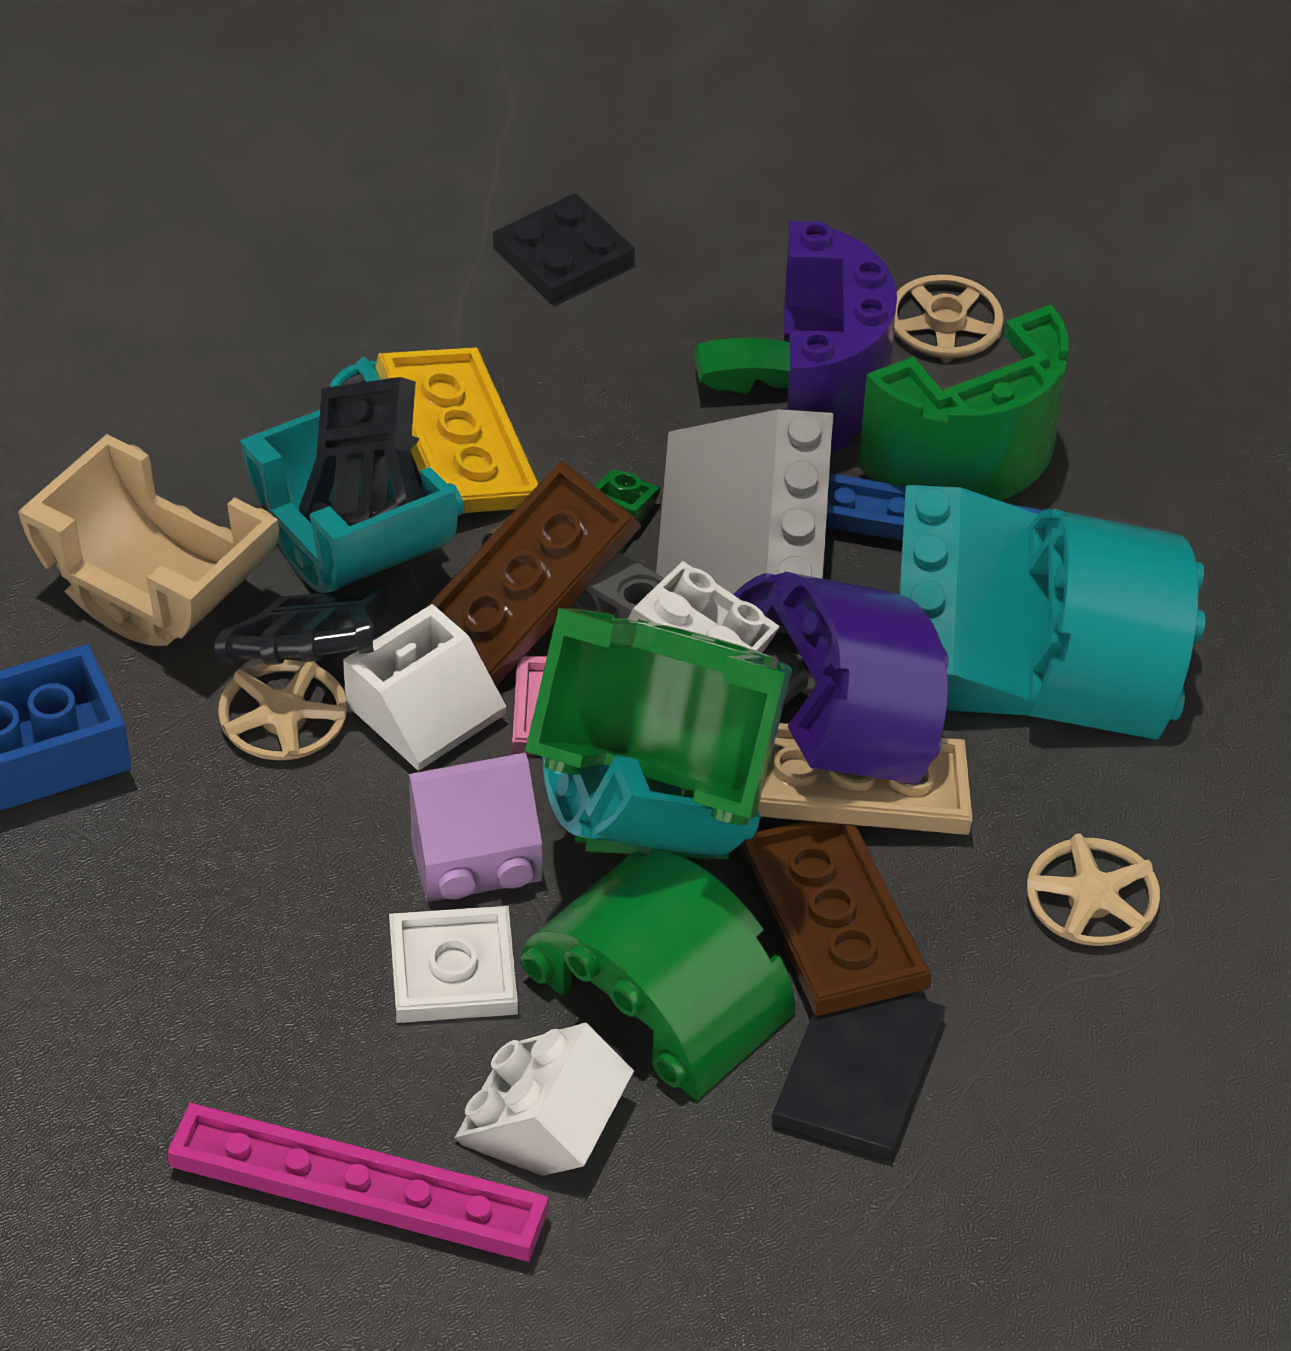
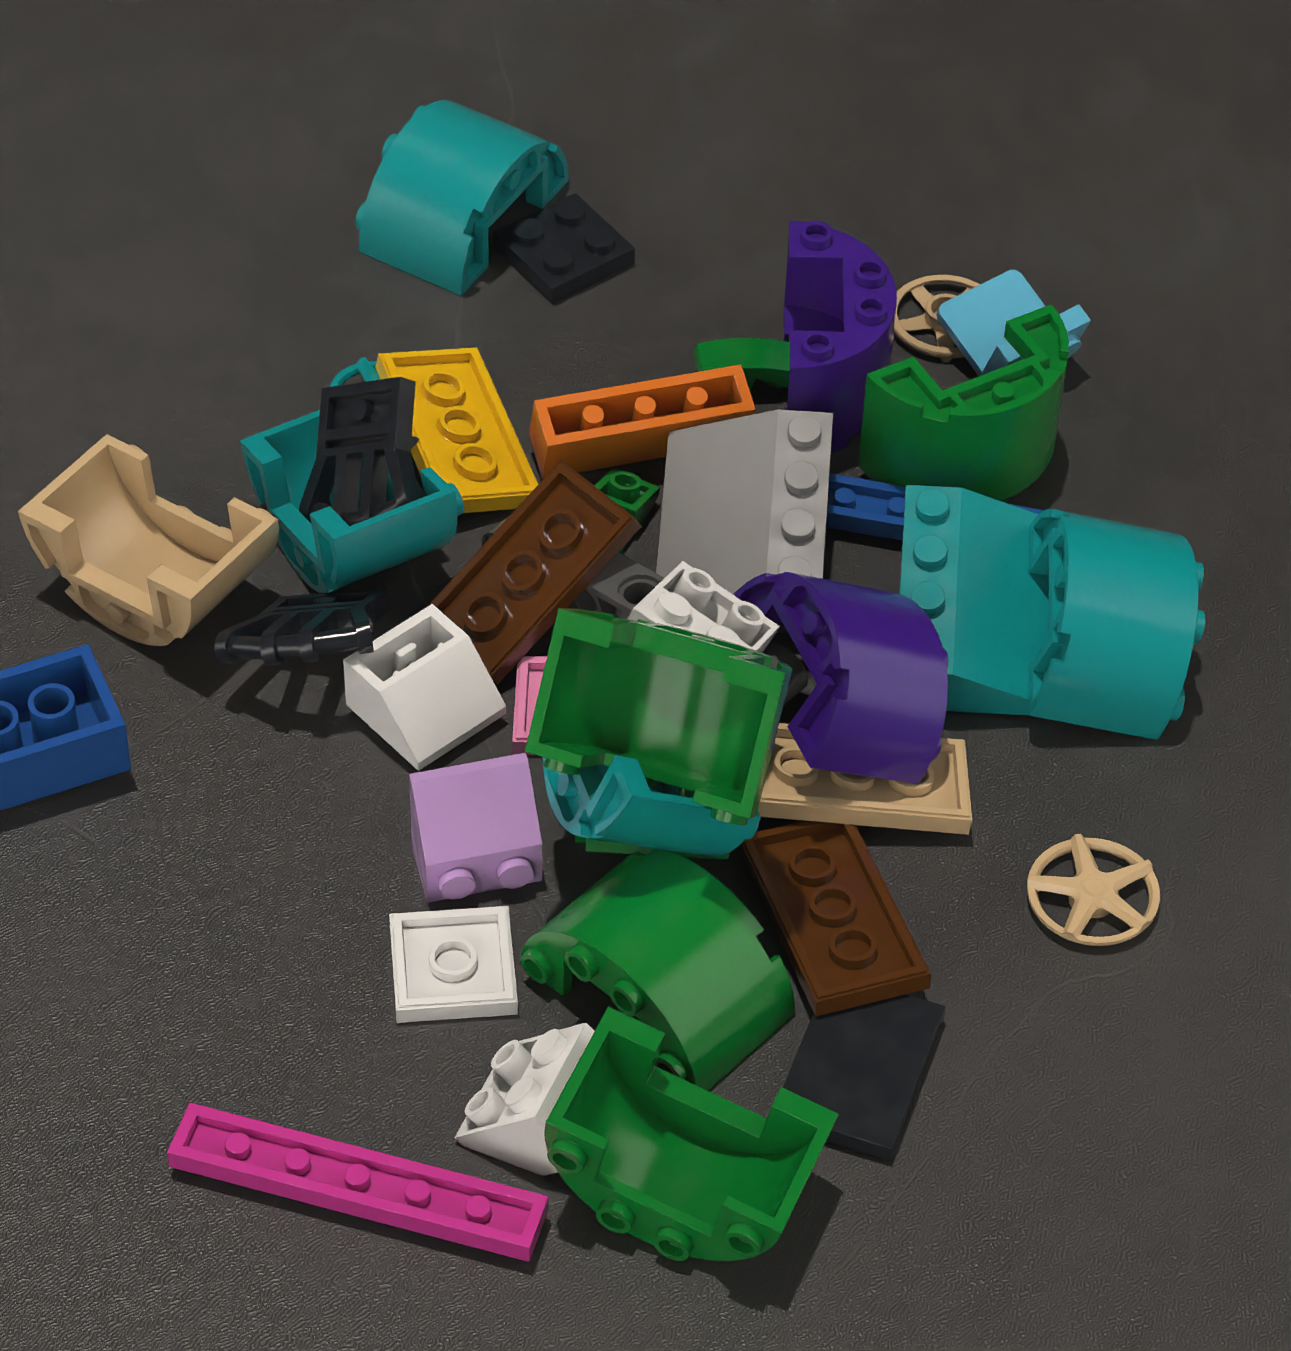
(283, 709): tan wheel -> none
(446, 186): none -> teal cylinder
(633, 419): none -> orange brick
(677, 1158): none -> green cylinder
(979, 319): none -> medium azure bracket

